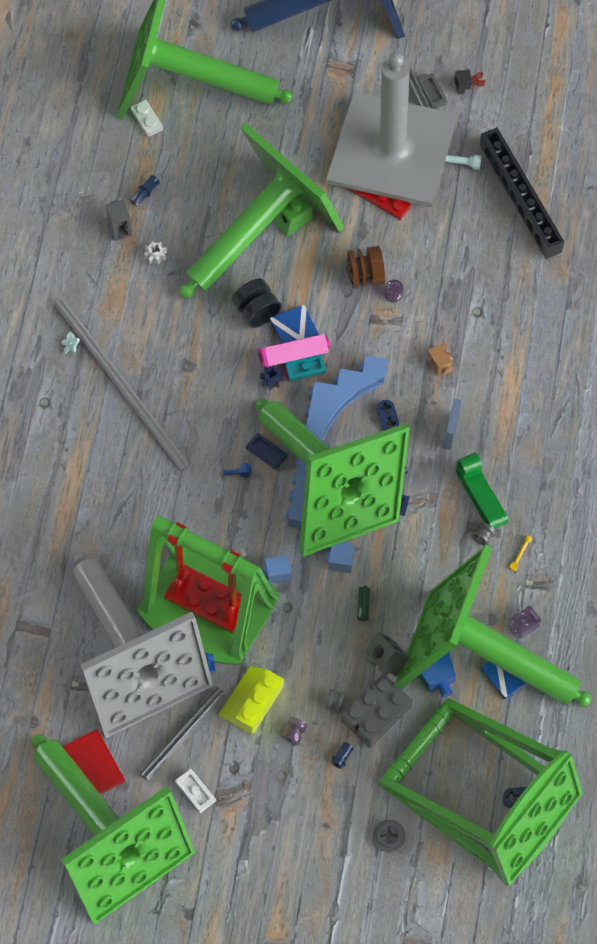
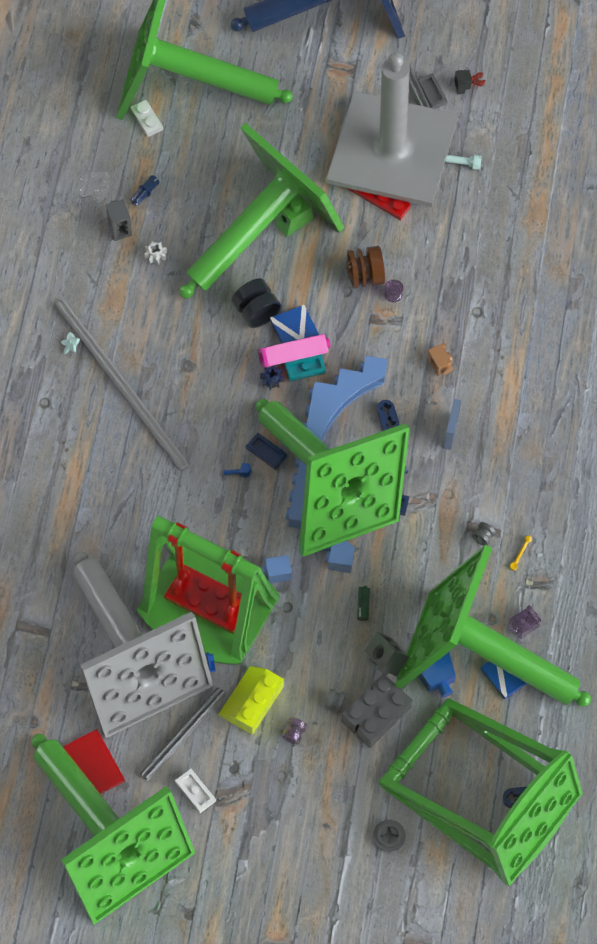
(342, 755): dark blue pin -> none
(470, 475): green beam -> none
(521, 193): black brick -> none

